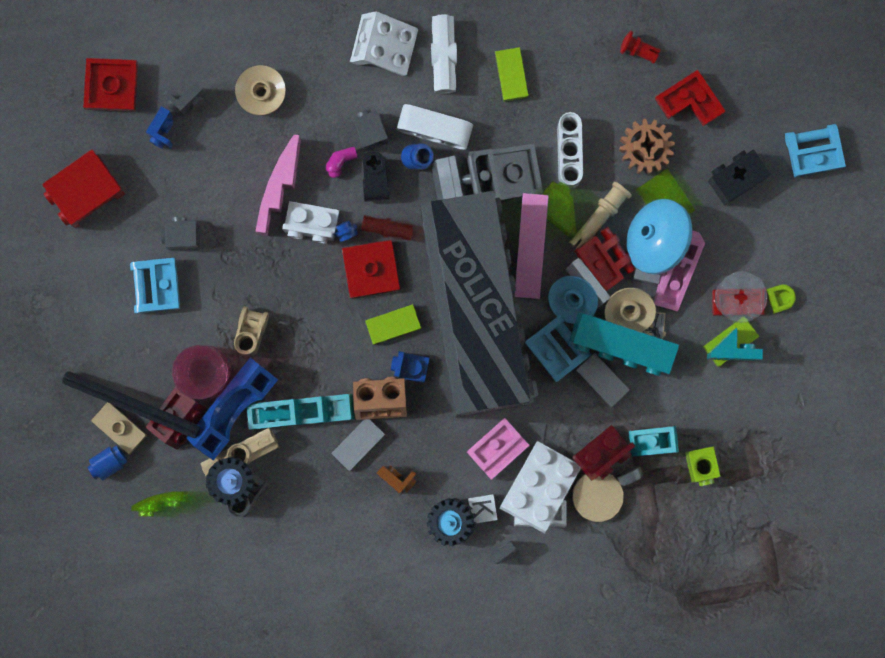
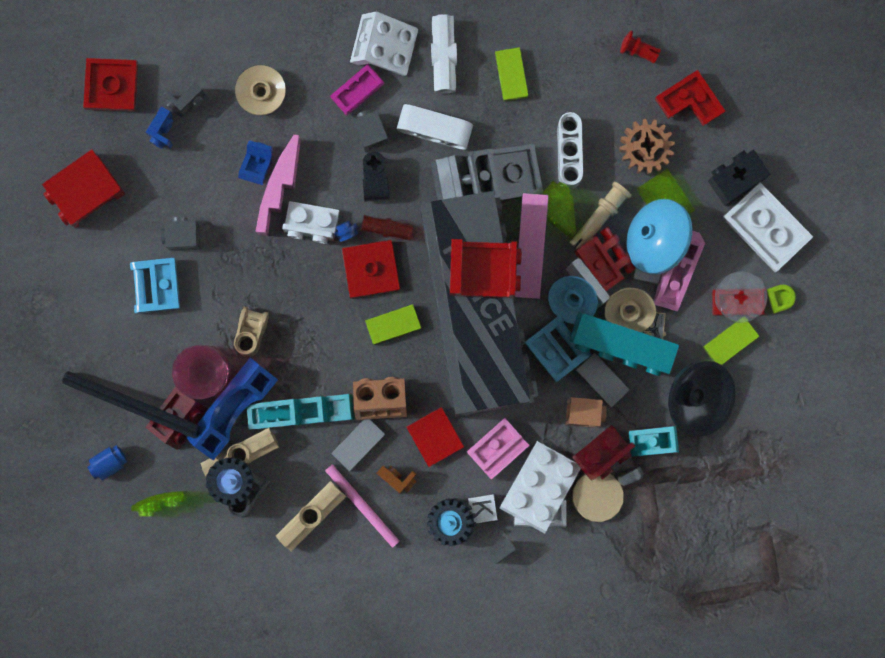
(119, 428): tan plate -> none
(256, 162): none -> blue bracket
(298, 528): none -> tan piece
(337, 159): dark pink arm -> none
(357, 90): none -> dark pink plate
(360, 503): none -> bright pink bar
(410, 367): blue bracket -> none
(417, 156): blue brick -> none
(435, 437): none -> red piece
(484, 269): none -> red panel
(585, 412): none -> nougat brick
(694, 457): lime brick -> none
(711, 399): none -> black dish
(728, 350): teal slope -> none
(767, 227): none -> white plate
(818, 158): medium azure plate -> none

